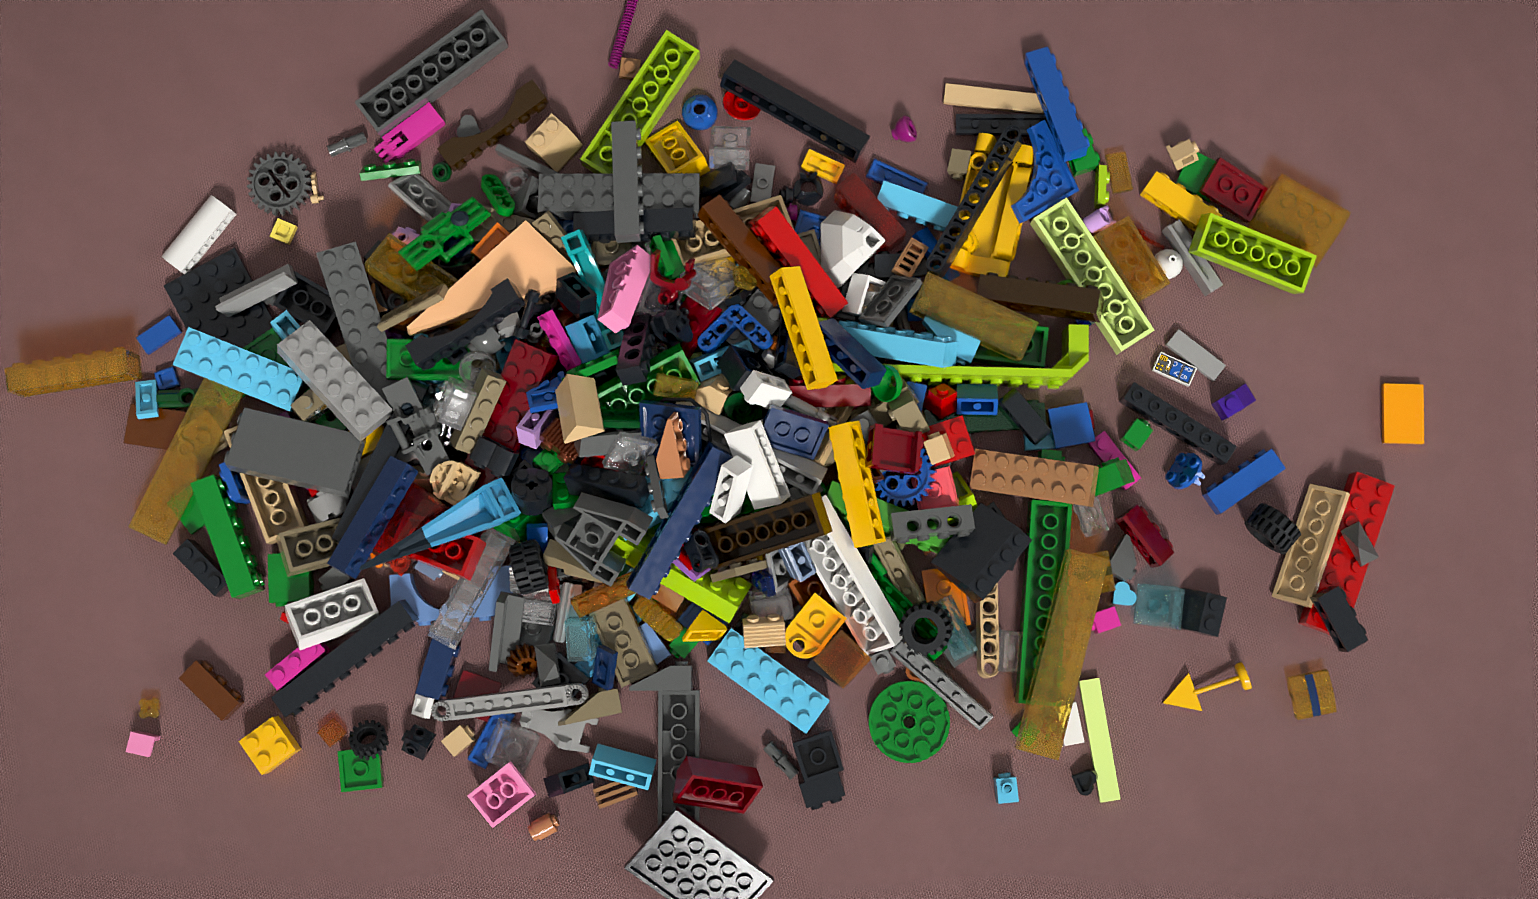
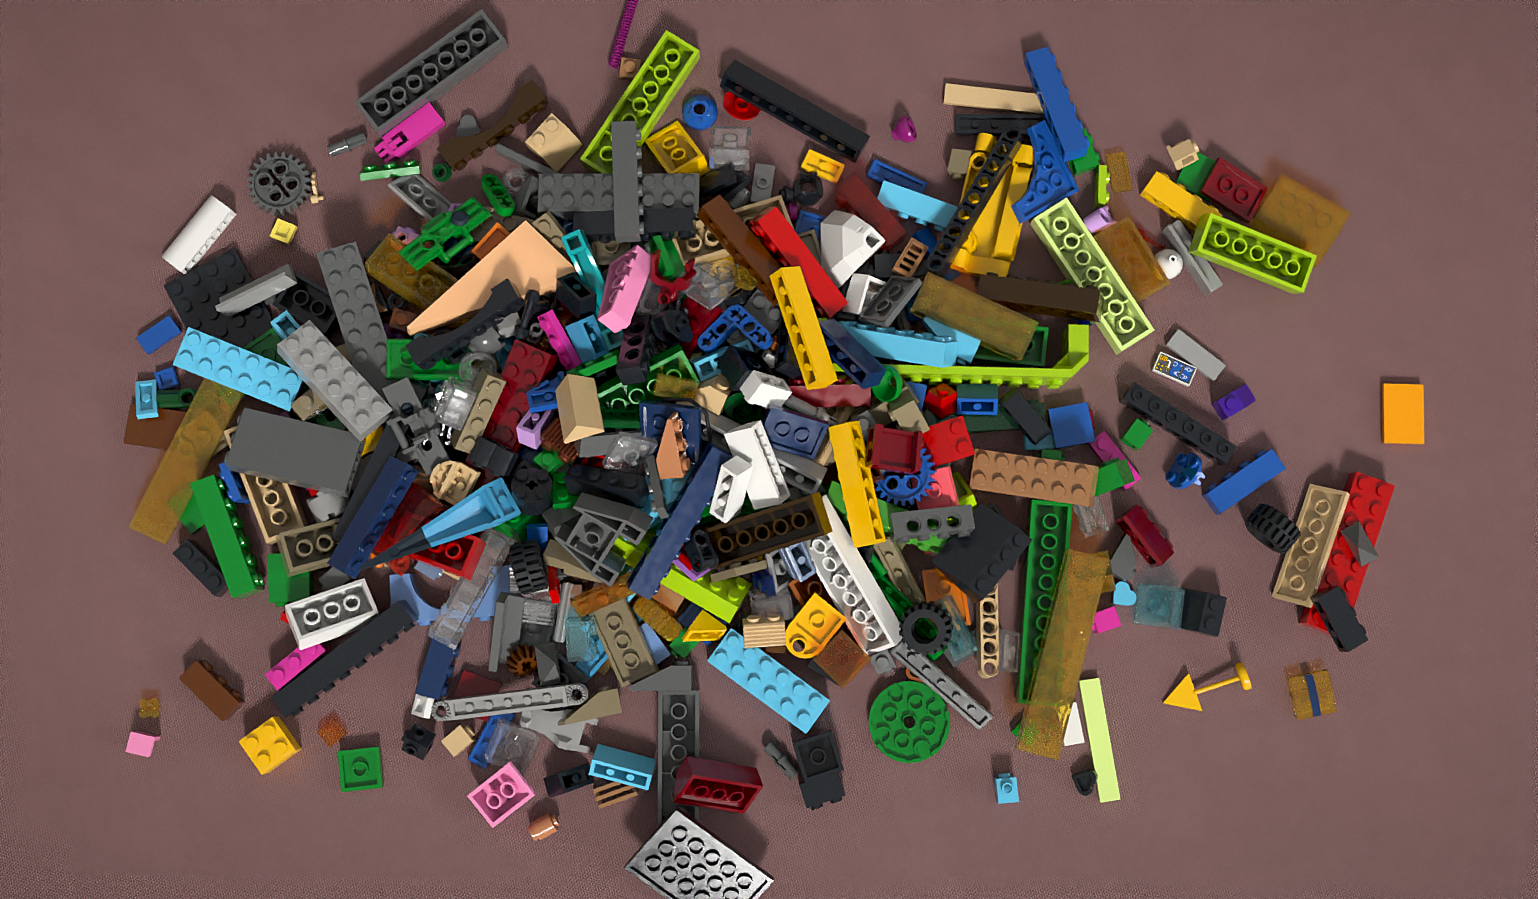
(73, 372): clear yellow brick -> none
(372, 748): black tyre -> none
(412, 307): dark tan tile -> none
(605, 667): dark blue plate -> none
(938, 448): tan brick -> none

